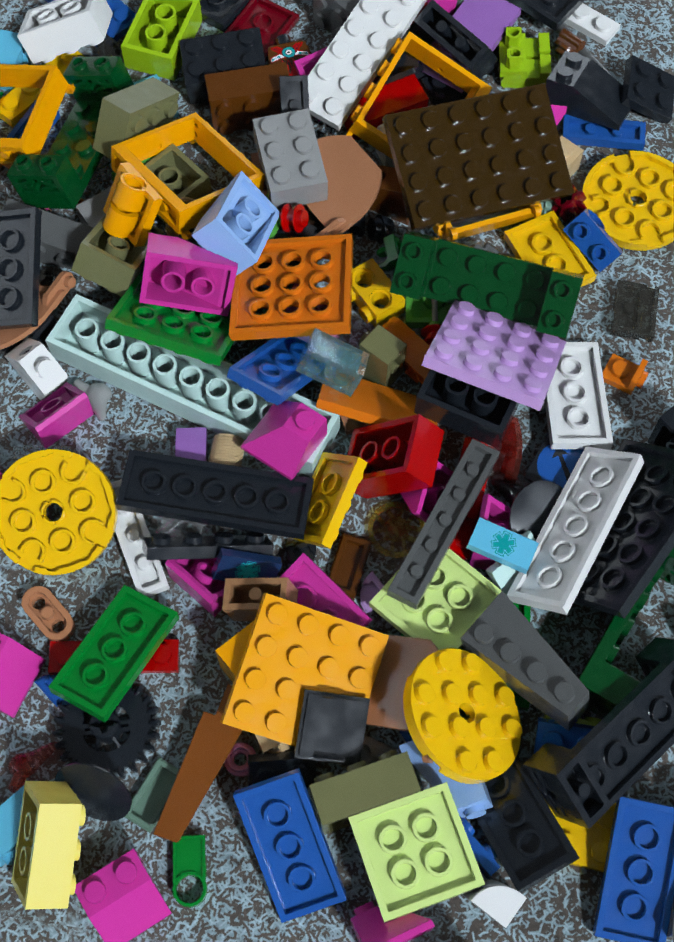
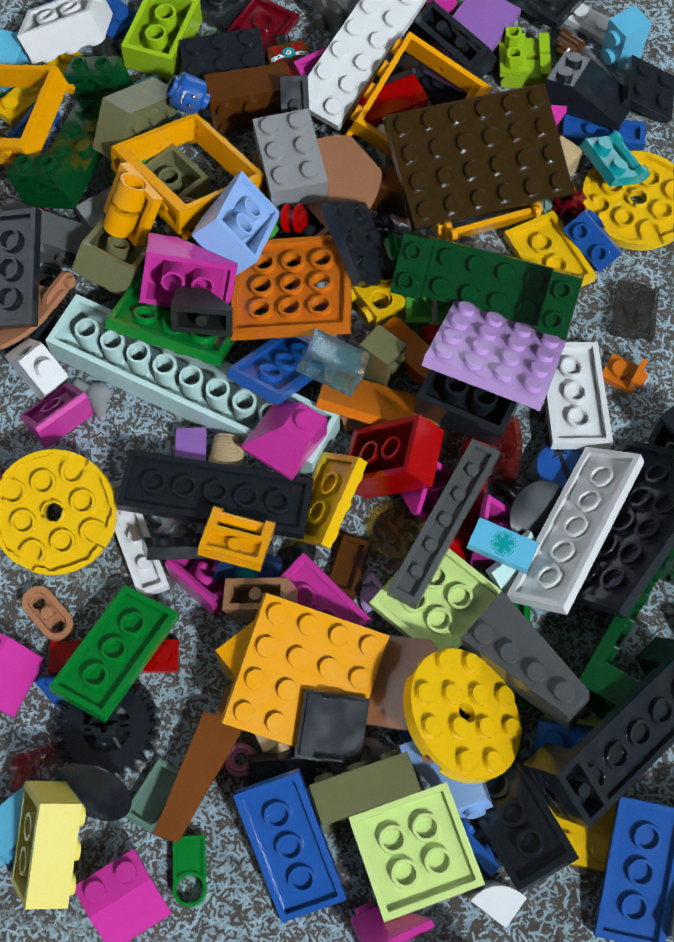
(187, 93): none -> blue head
(200, 313): none -> pearl dark grey slope
(235, 545): none -> light orange plate
(358, 243): none -> black plate
(614, 160): none -> teal plate
(625, 37): none -> medium azure brick

